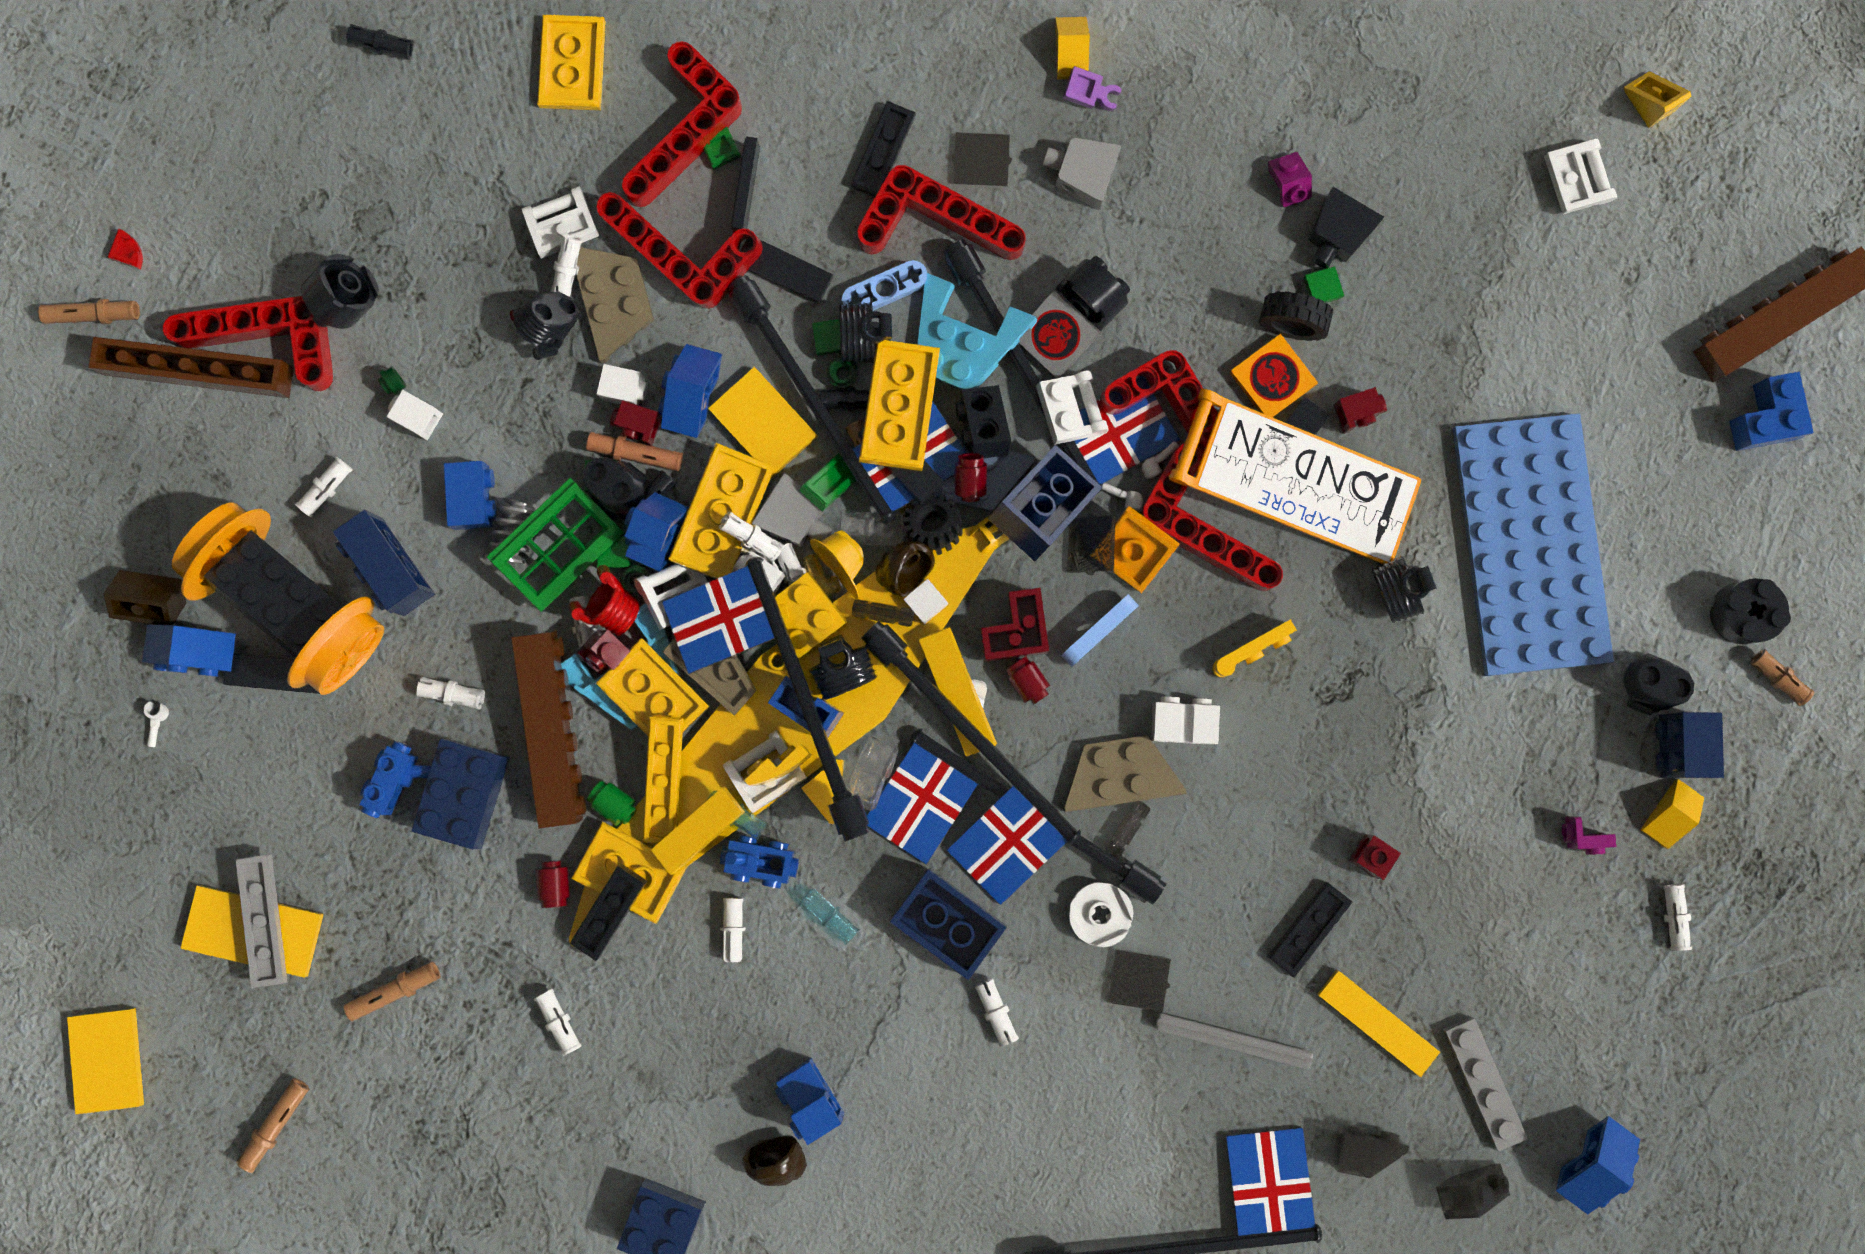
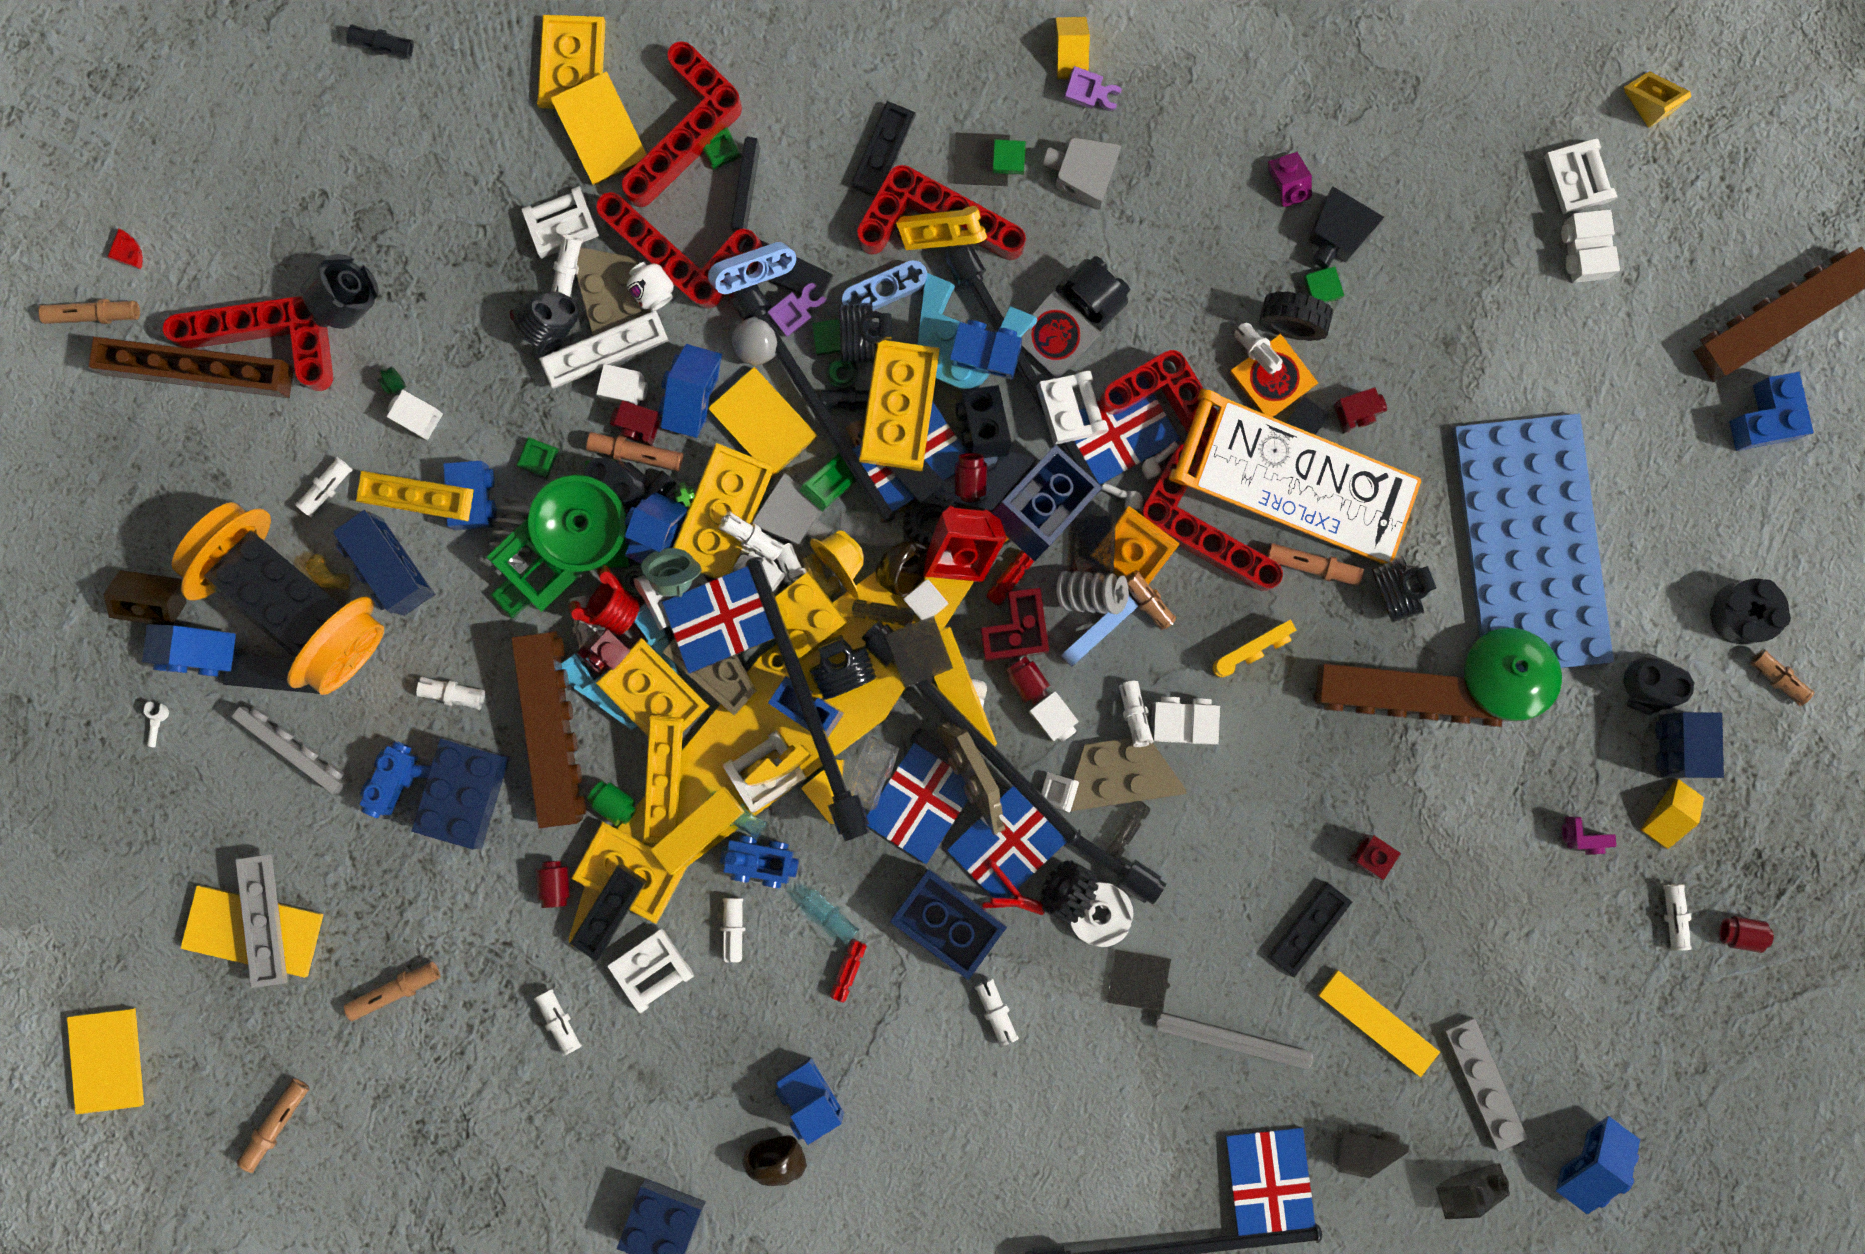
(301, 756): none -> light grey plate
(322, 576): none -> clear yellow arm
(414, 495): none -> yellow tile
(510, 598): none -> green tile
(537, 457): none -> green tile
(557, 535): none -> green dish
(599, 128): none -> yellow tile
(603, 349): none -> white tile
(643, 962): none -> white plate
(650, 286): none -> white head
(670, 571): none -> sand green piece
(684, 494): none -> bright green axle
(738, 266): none -> light blue beam
(754, 341): none -> light grey hair
(793, 312): none -> medium lavender plate
(848, 970): none -> red axle
(918, 651): none -> clear smoke piece
(941, 229): none -> yellow plate
(964, 545): none -> red slope
(979, 782): none -> dark tan wing
(986, 350): none -> blue brick
(1009, 157): none -> green tile
(1009, 578): none -> red axle
(1019, 901): none -> red plant
(1054, 718): none -> white brick
(1059, 791): none -> white tile
(1069, 892): none -> black tyre
(1092, 592): none -> light grey piece
(1136, 714): none -> white pin
(1149, 600): none -> medium nougat pin
(1258, 348): none -> white axle
(1315, 564): none -> nougat pin
(1398, 694): none -> reddish brown brick
(1500, 686): none -> green dish
(1590, 246): none -> white brick
(1746, 934): none -> dark red brick

